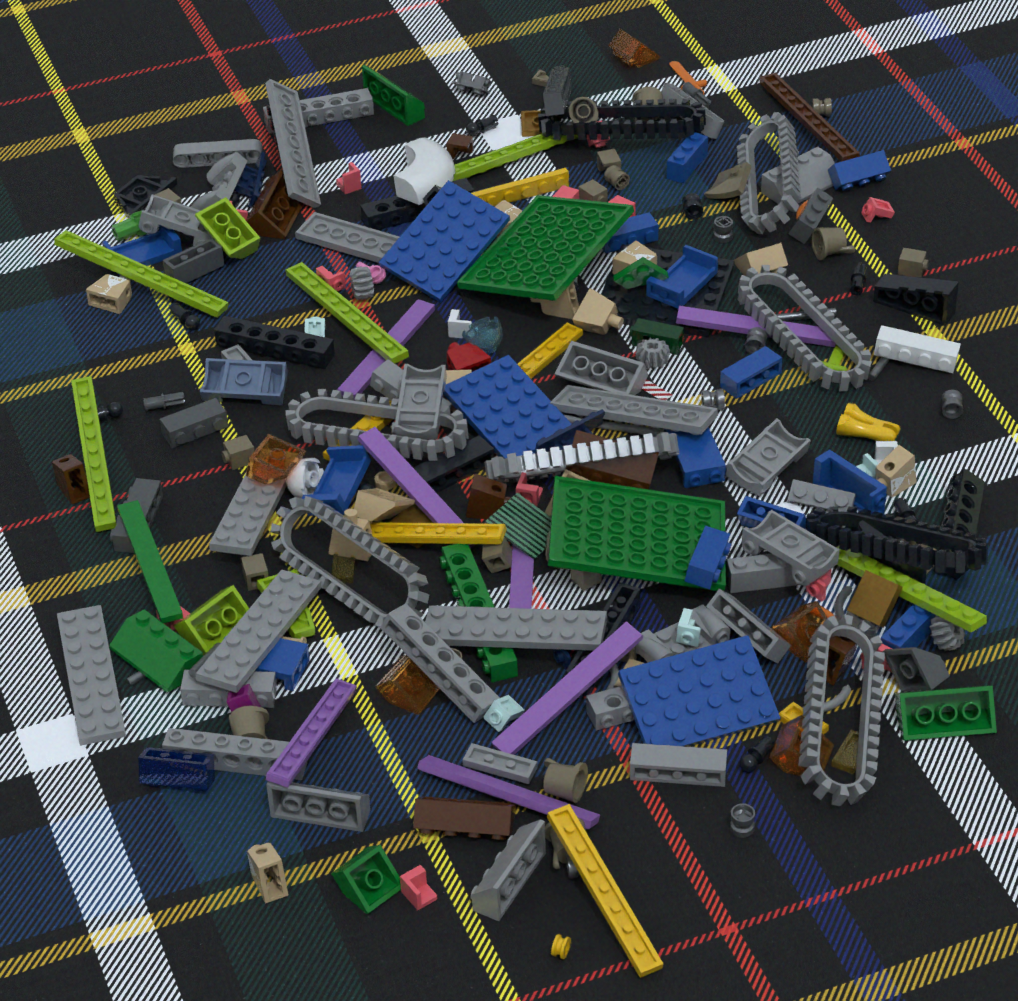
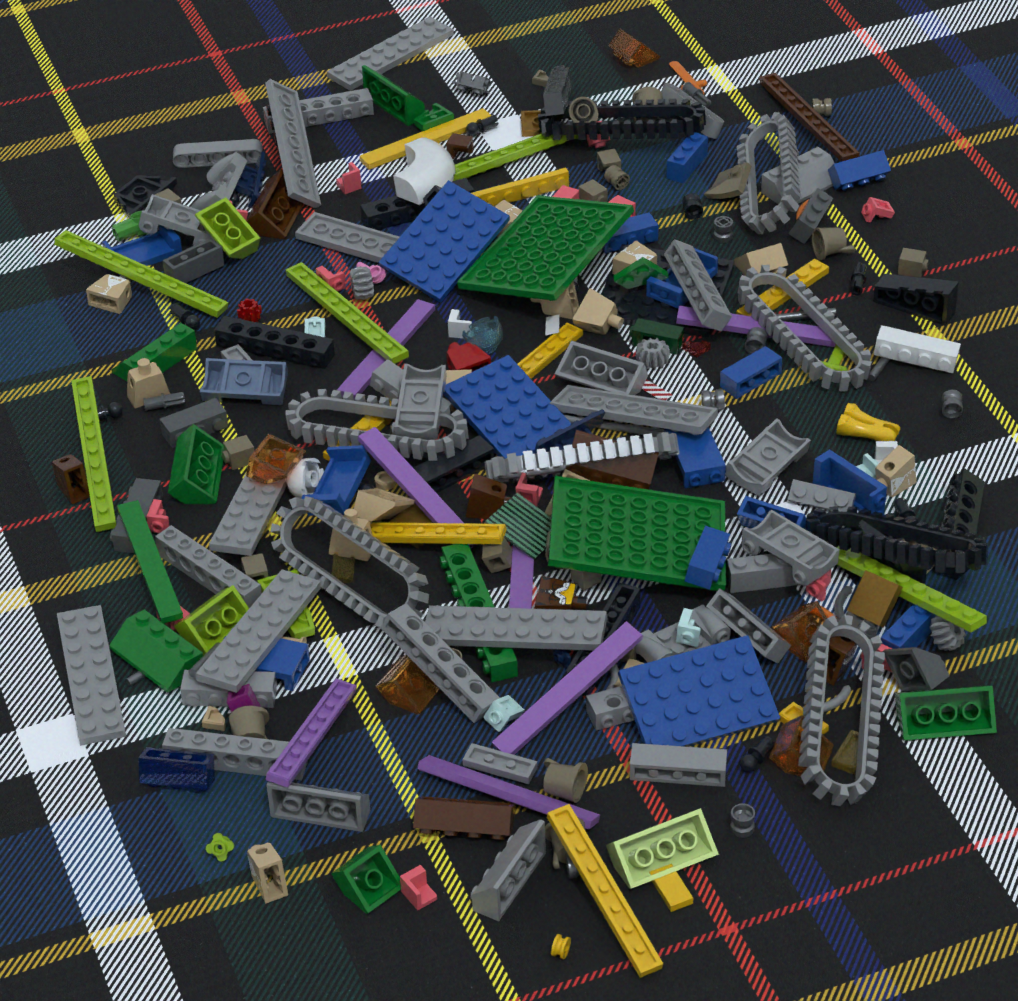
(145, 382): none -> tan torso
(157, 517): none -> coral bracket
(163, 351): none -> green slope
(196, 467): none -> green slope
(204, 565): none -> light grey brick
(213, 719): none -> tan tile
(219, 839): none -> lime plate
(249, 310): none -> red gear
(391, 52): none -> light grey plate
(435, 117): none -> green wing
(438, 134): none -> yellow tile
(552, 325): none -> white sticker
(559, 595): none -> torso
(672, 889): none -> yellow tile
(674, 842): none -> yellowish green slope
(696, 348): none -> clear red tile
(697, 285): none -> light grey brick
(777, 296): none -> yellow plate

